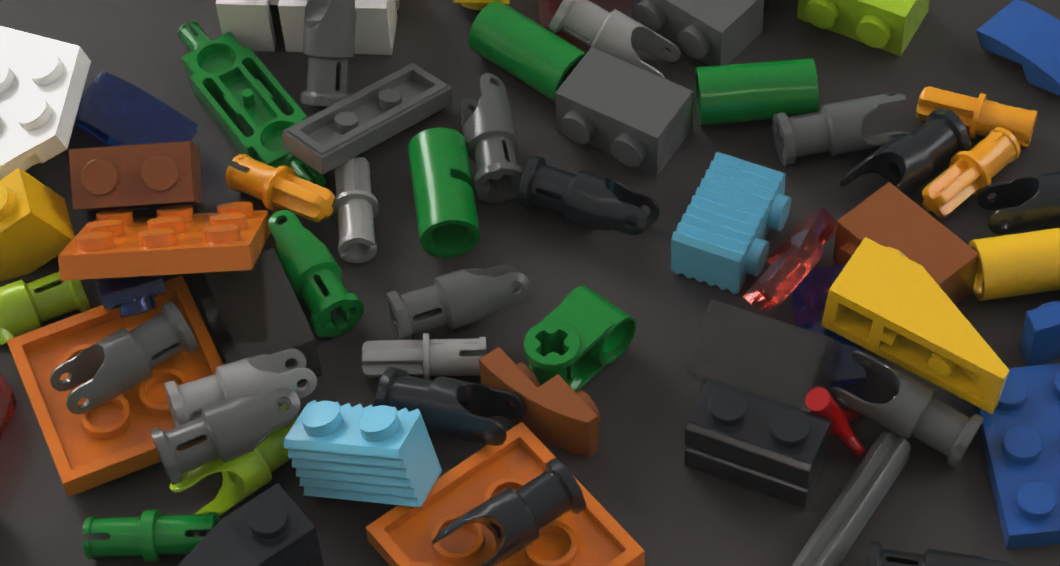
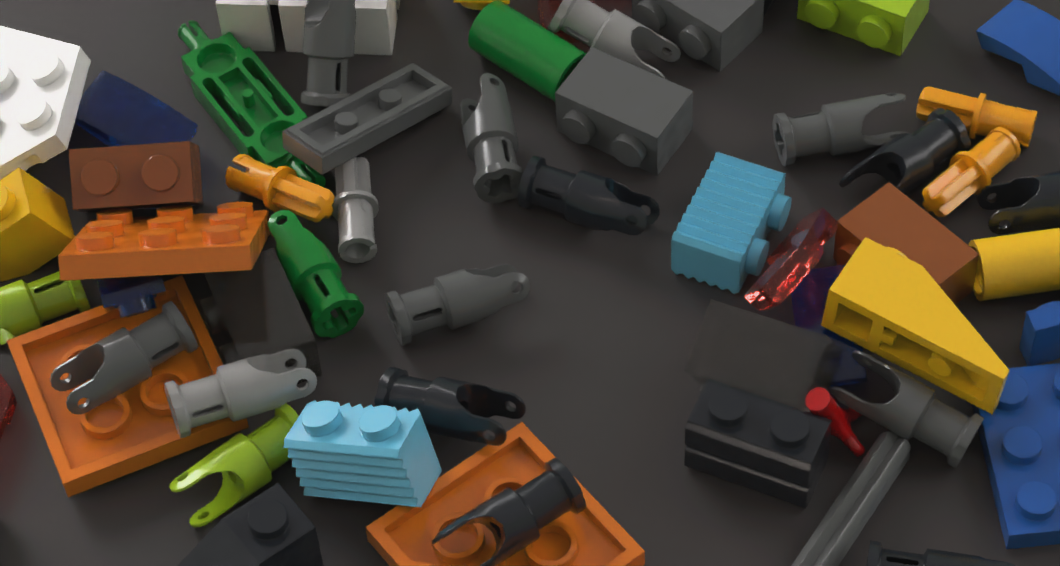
(146, 535): green pin -> none
(230, 431): dark grey piece -> none
(424, 356): light grey axle -> none
(443, 193): green pin -> none
(552, 410): dark orange slope -> none
(578, 338): green piece -> none
(755, 91): green pin -> none

